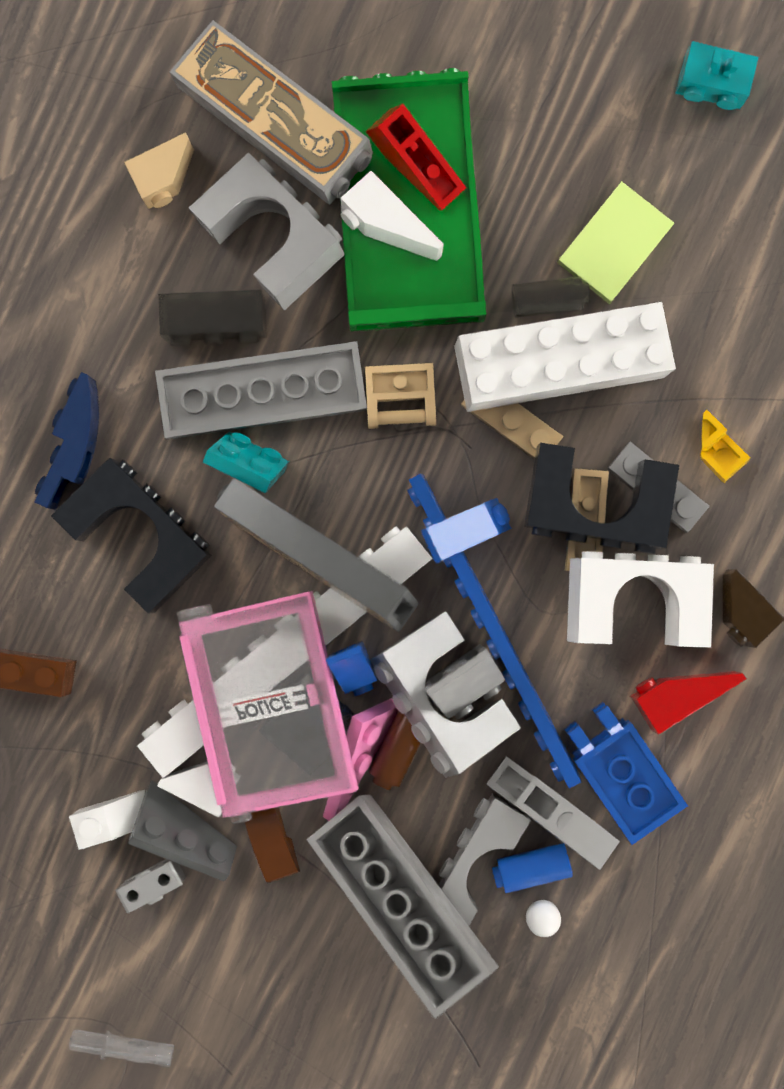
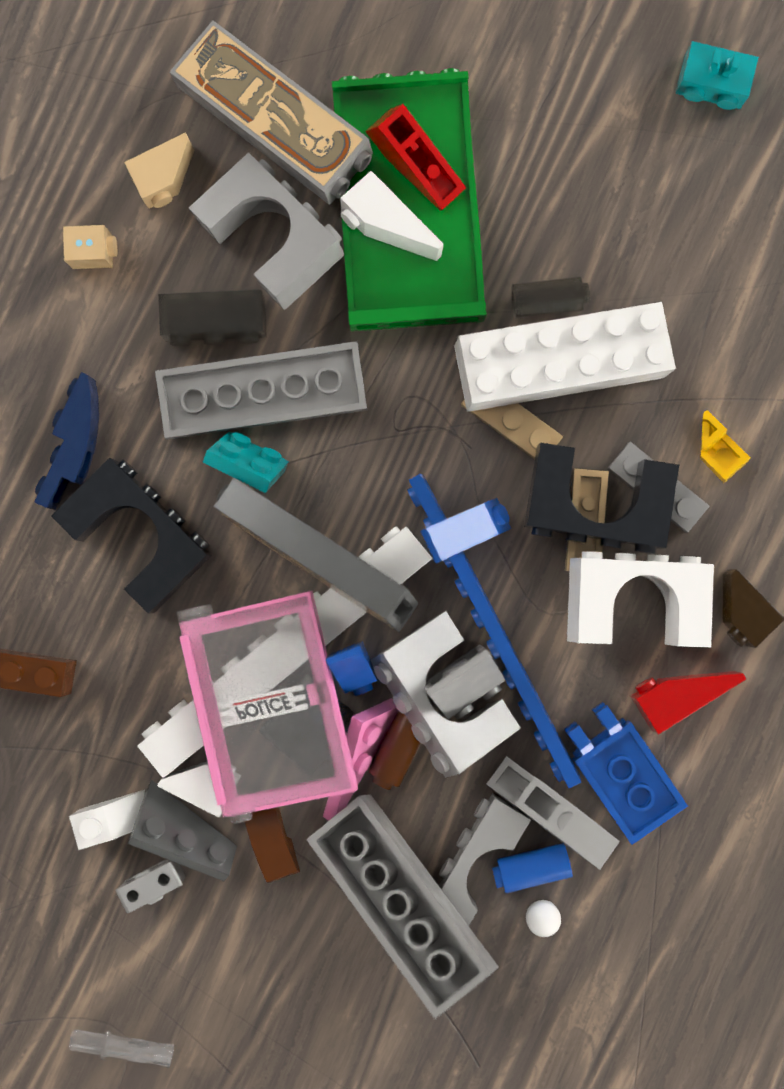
(89, 247): none -> tan brick
(400, 384): tan plate -> none
(615, 242): yellowish green tile -> none

